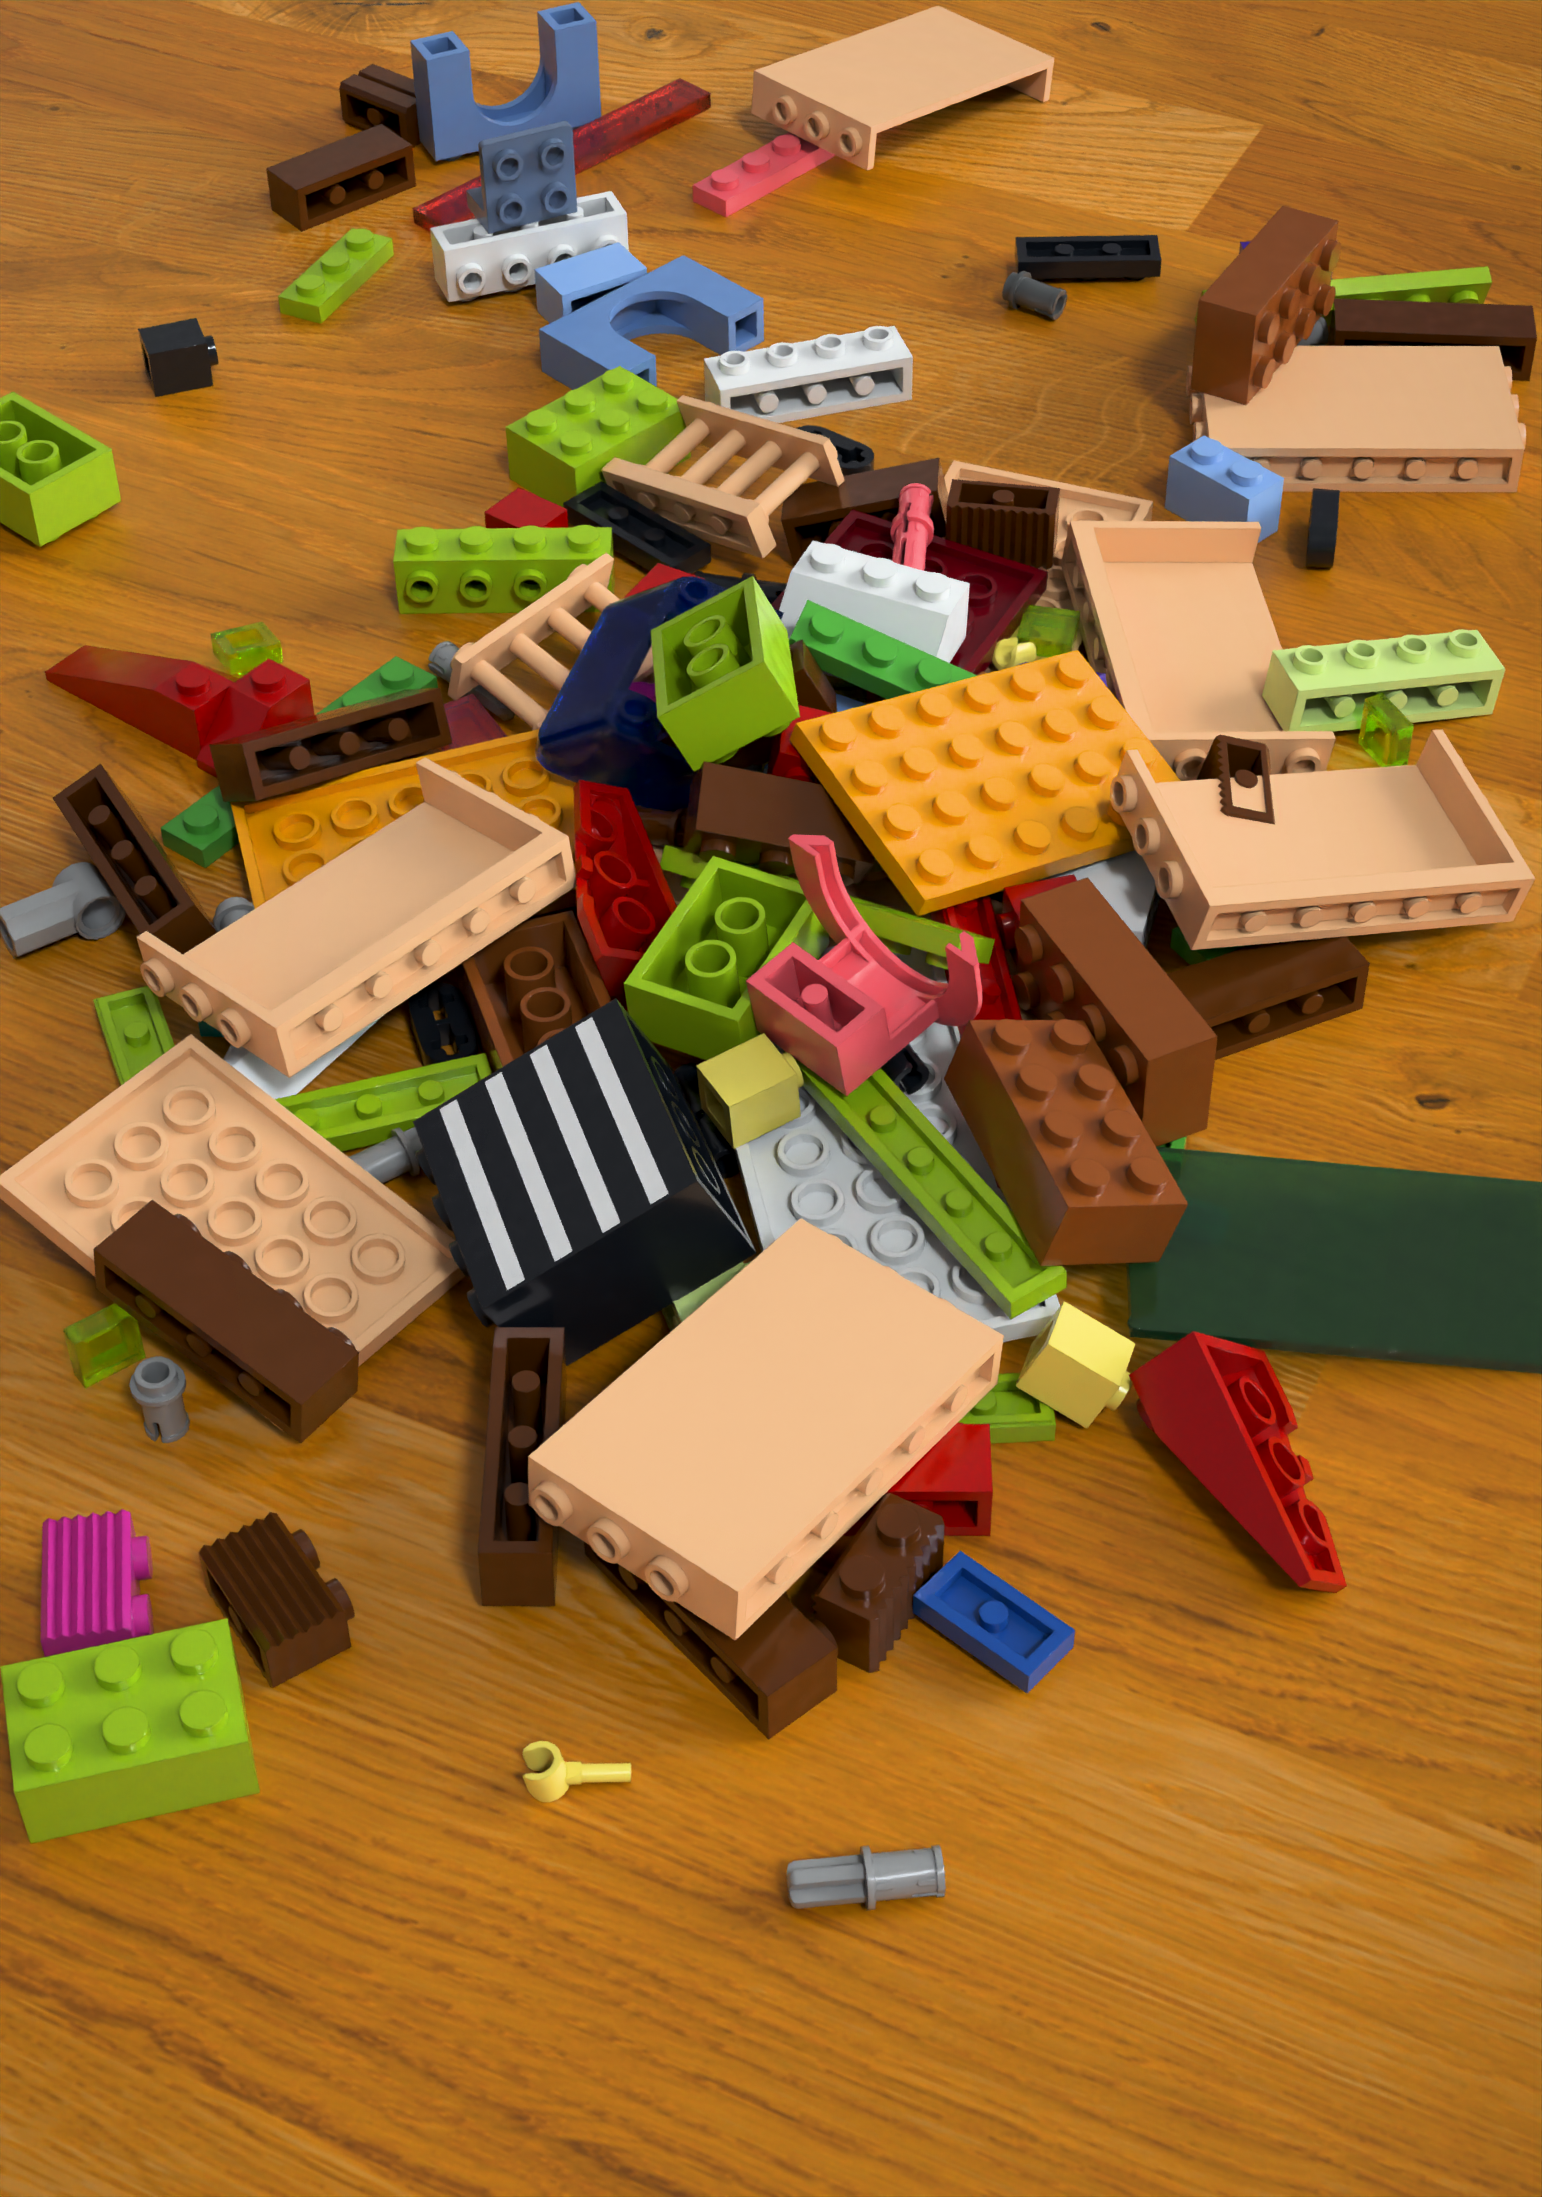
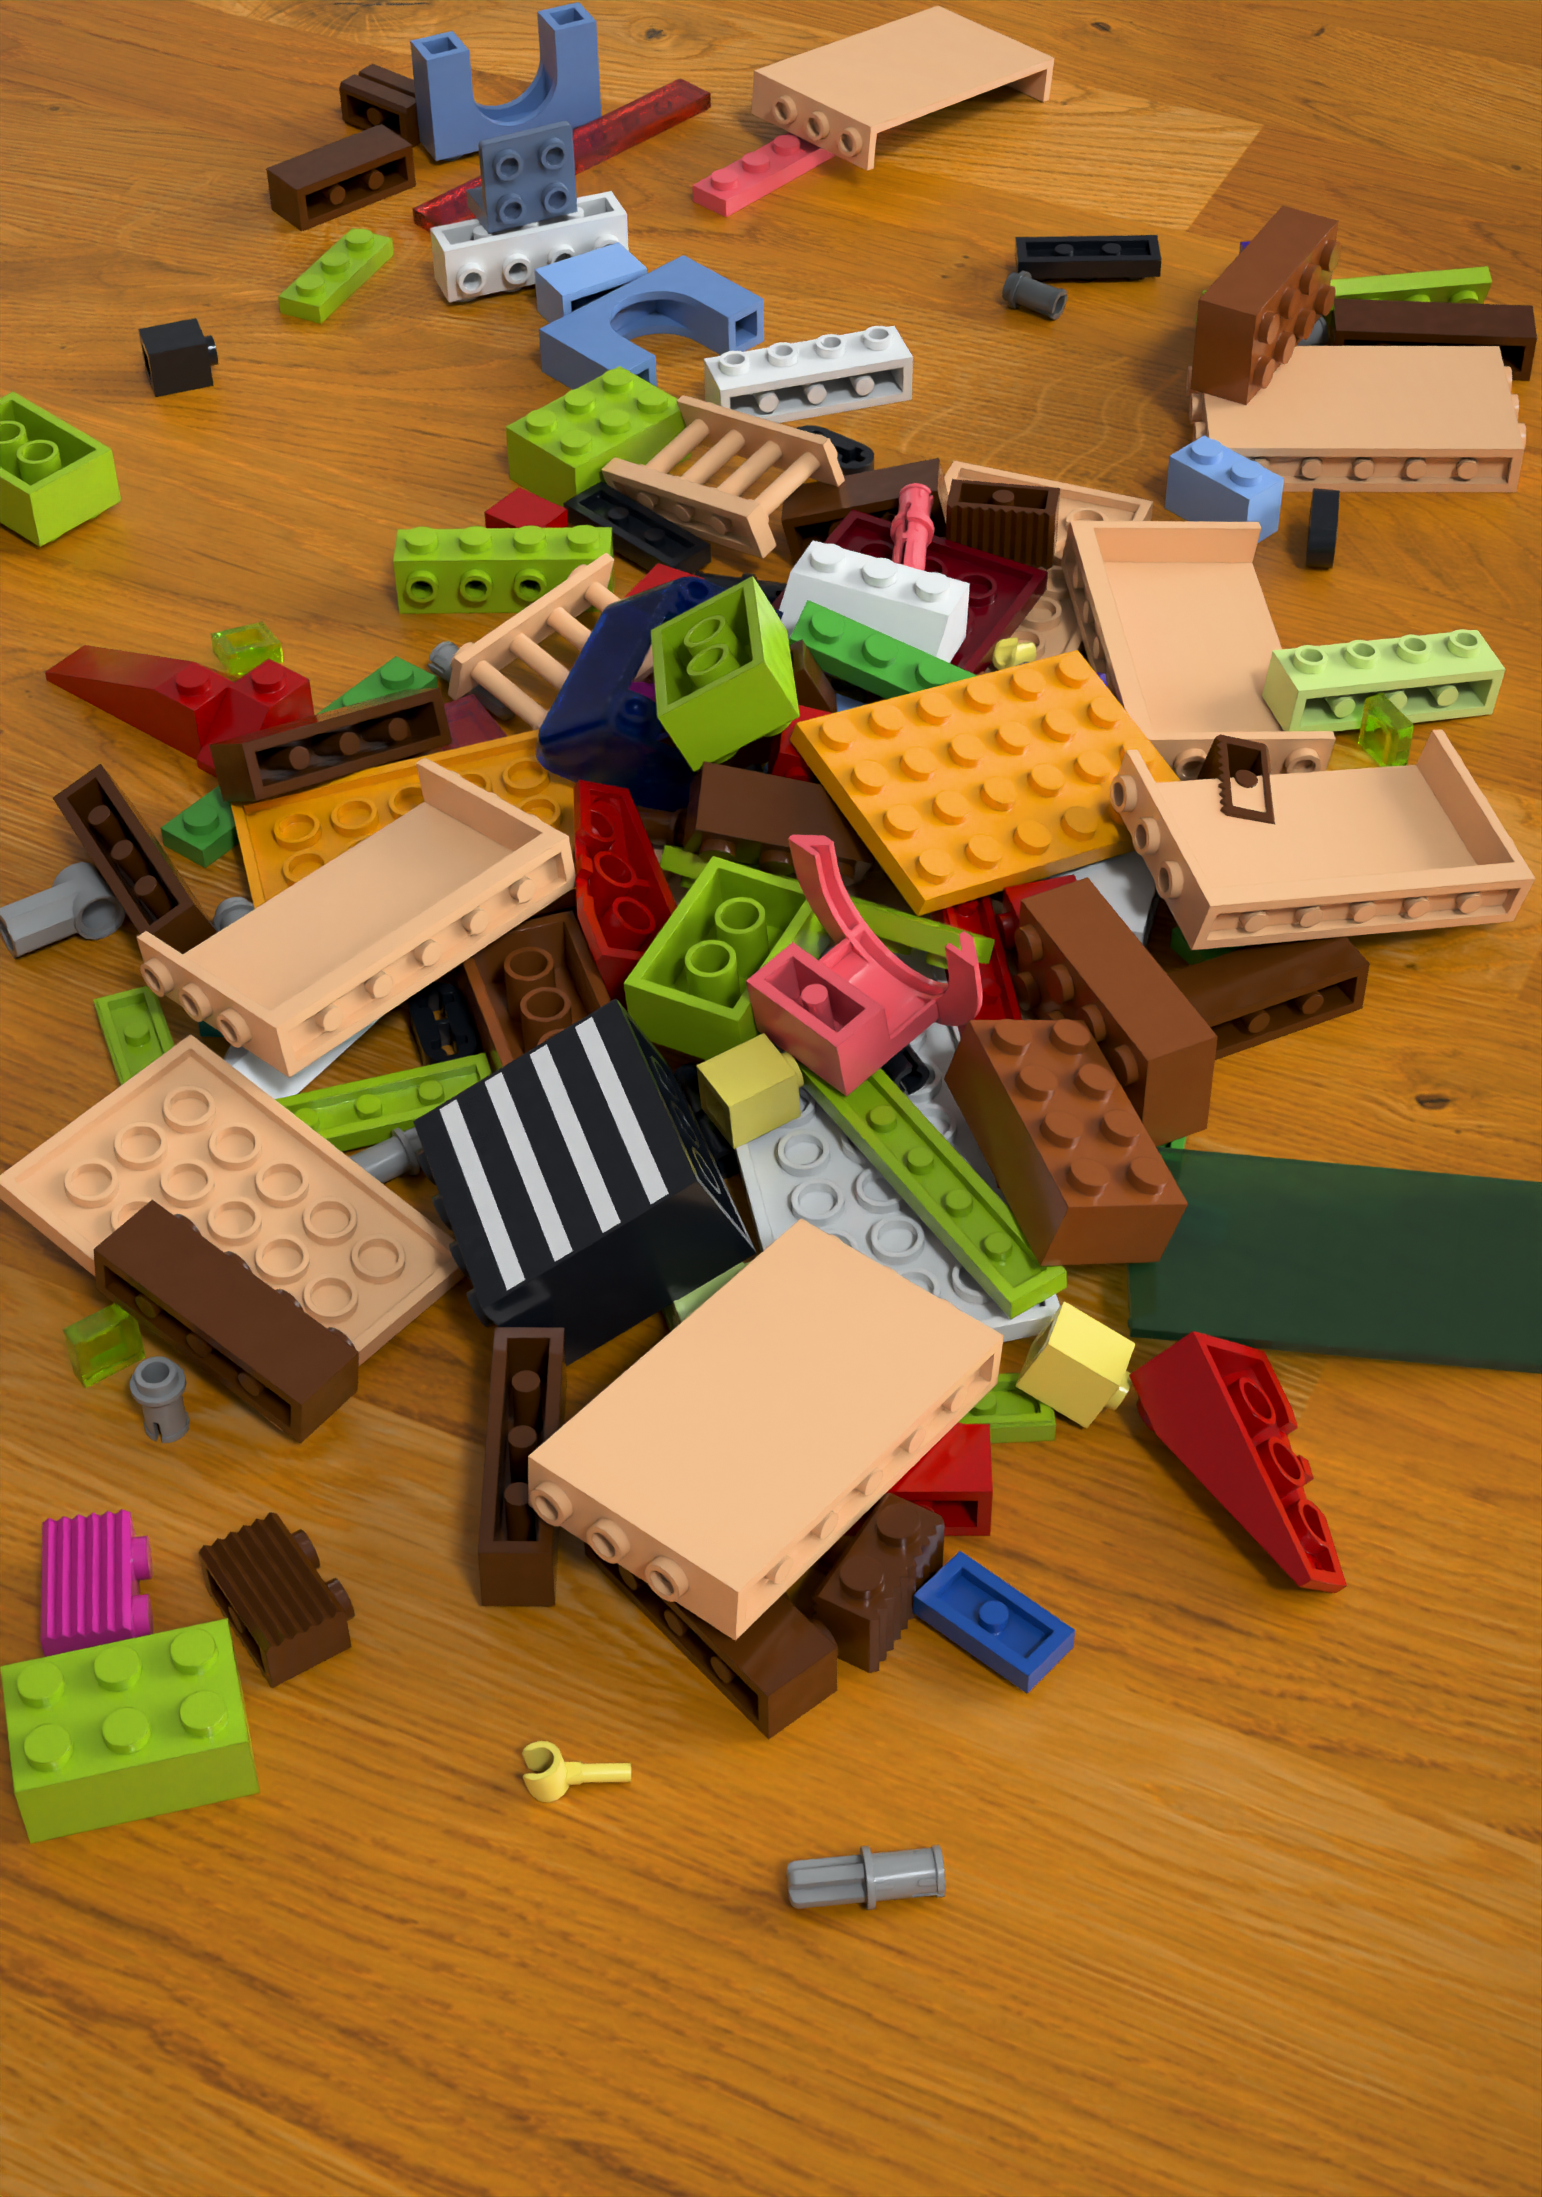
(1049, 629): clear neon green tile -> none

